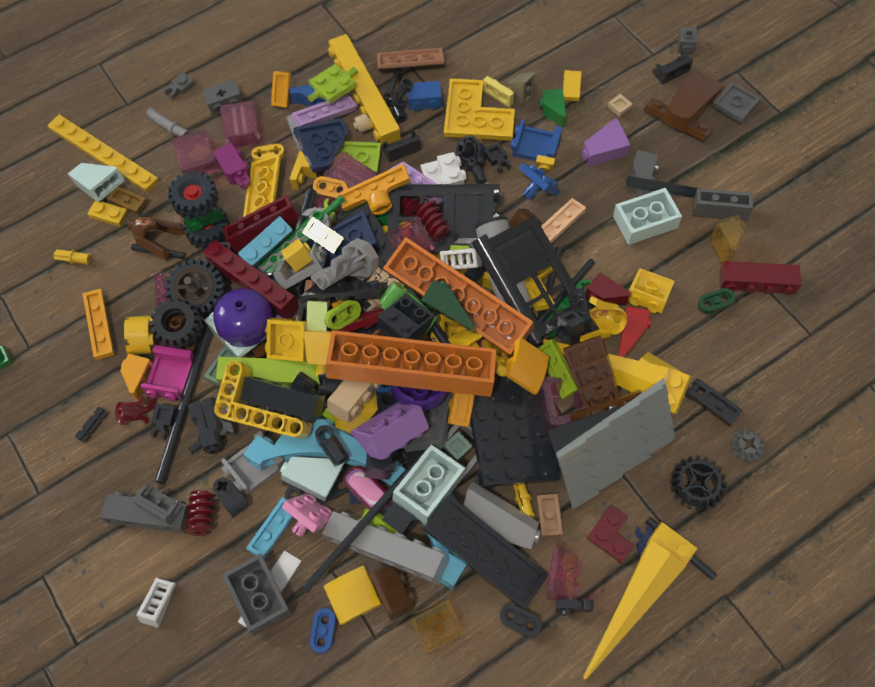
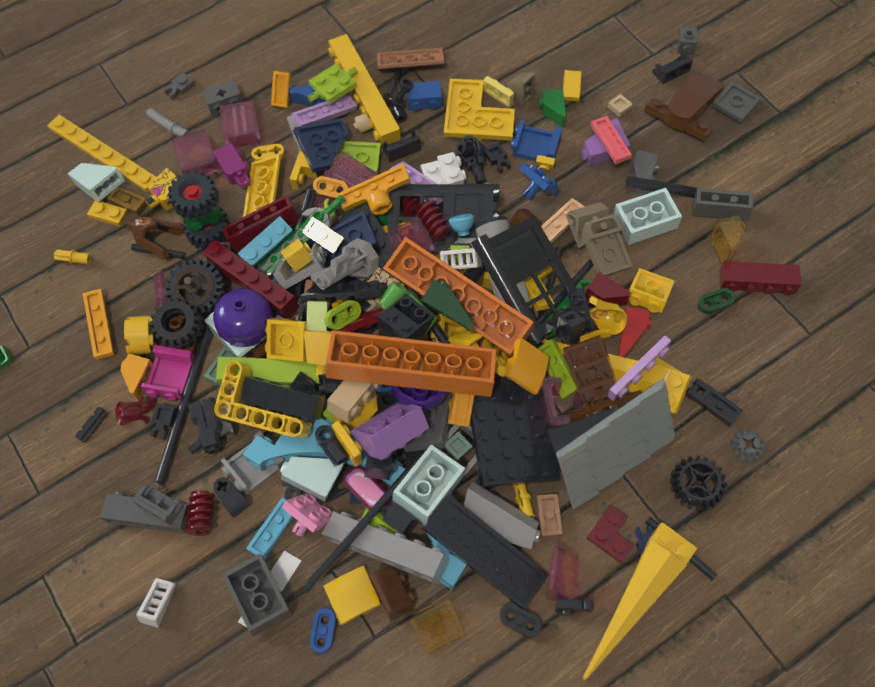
(159, 190): none -> yellow torso
(352, 448): none -> yellow plate
(462, 223): none -> medium azure brick
(600, 234): none -> dark tan piece
(611, 140): none -> coral plate
(634, 375): none -> lavender plate

